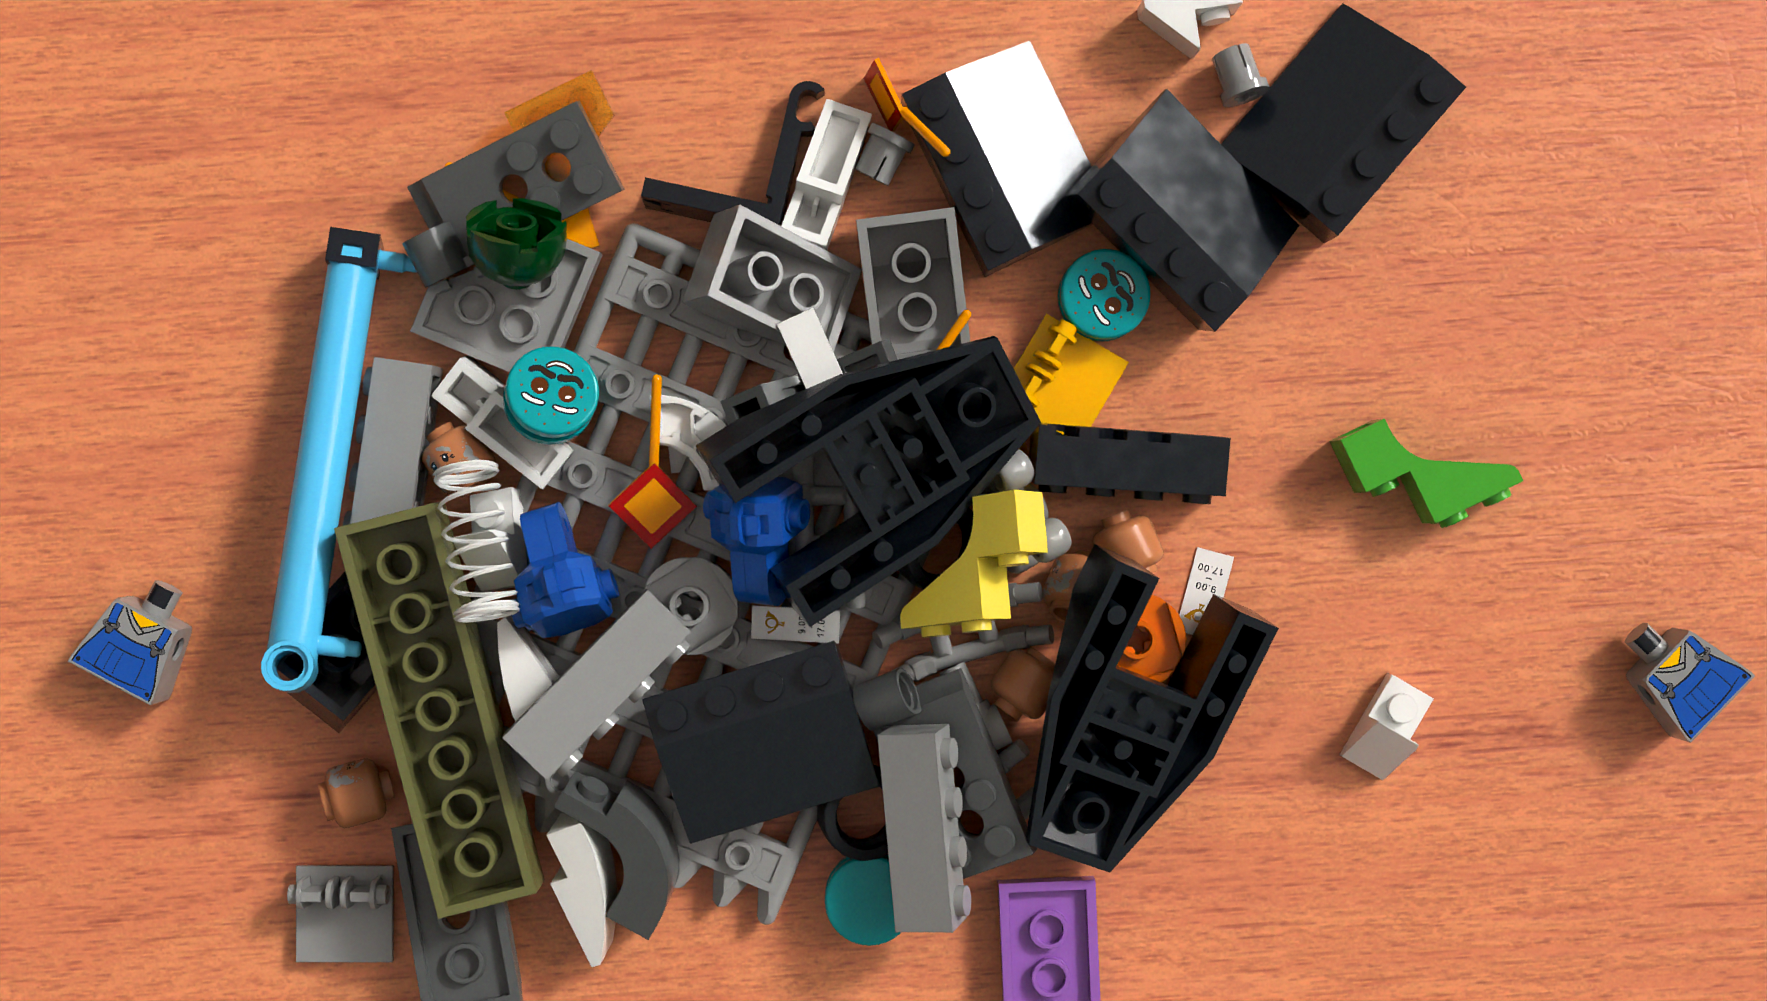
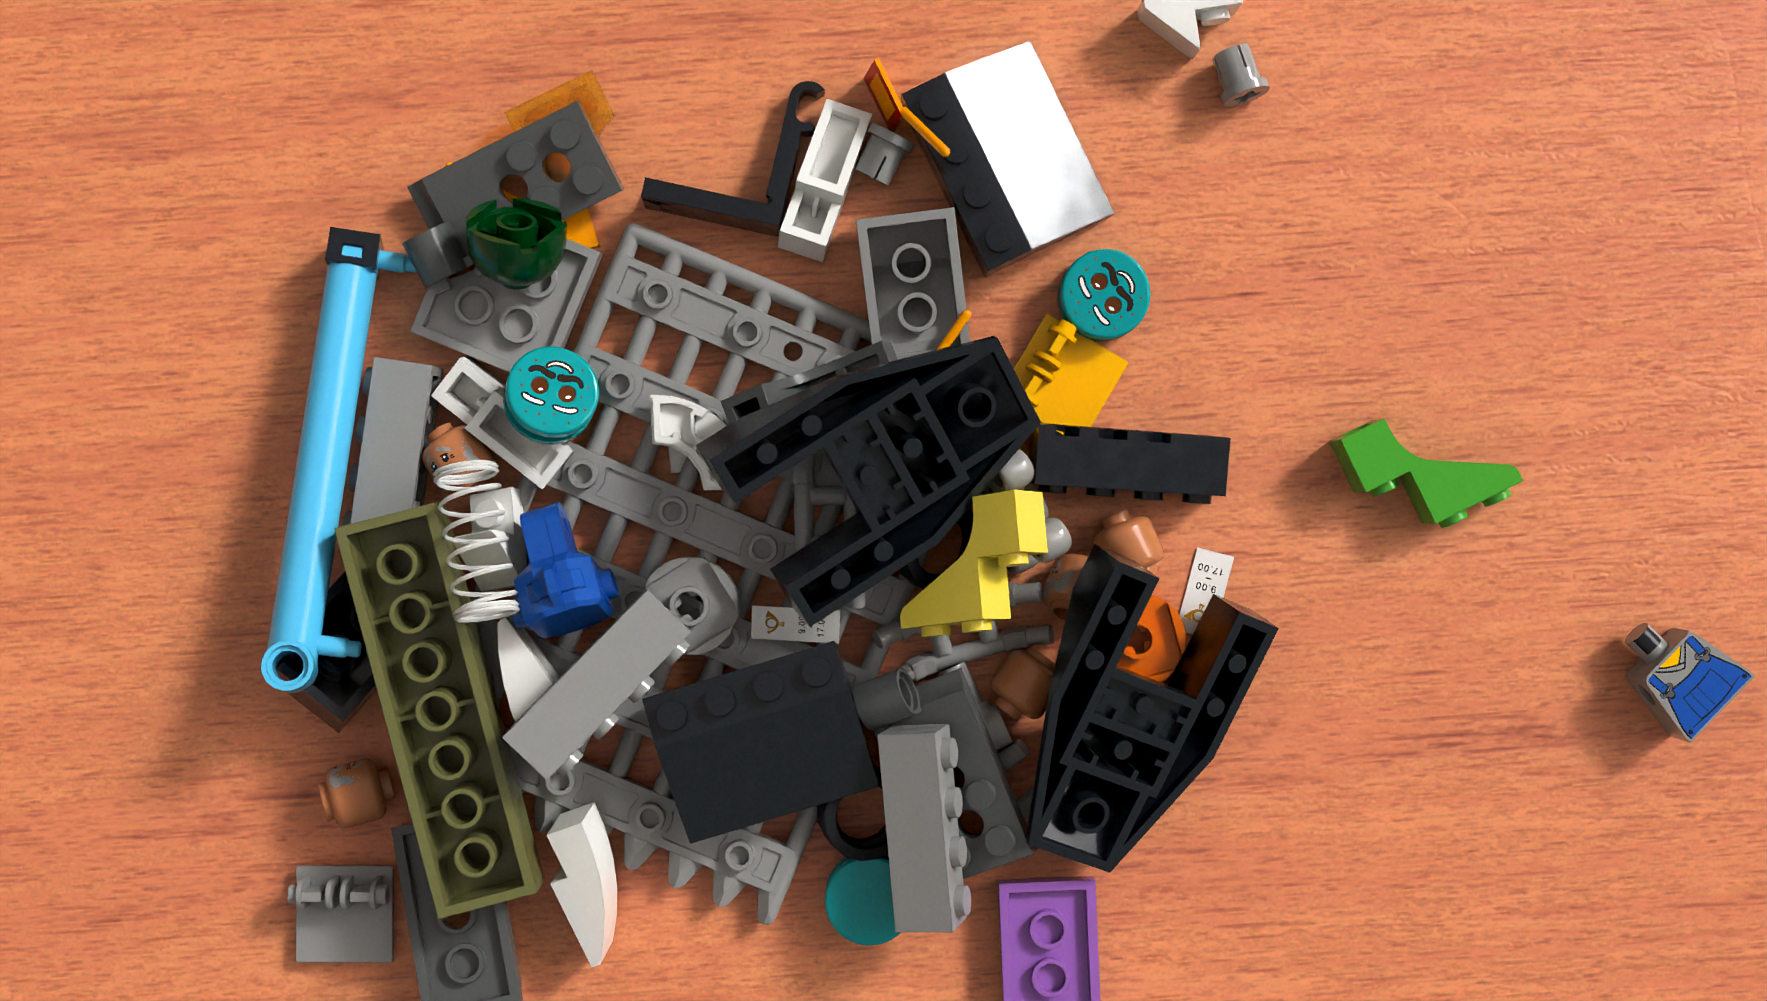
(138, 644): torso -> none
(640, 837): dark grey arch -> none
(653, 501): piece -> none
(757, 534): blue piece -> none
(764, 274): light grey slope -> none
(809, 348): white sticker -> none
(1184, 212): black slope -> none
(1341, 120): black slope -> none
(1386, 727): white slope -> none

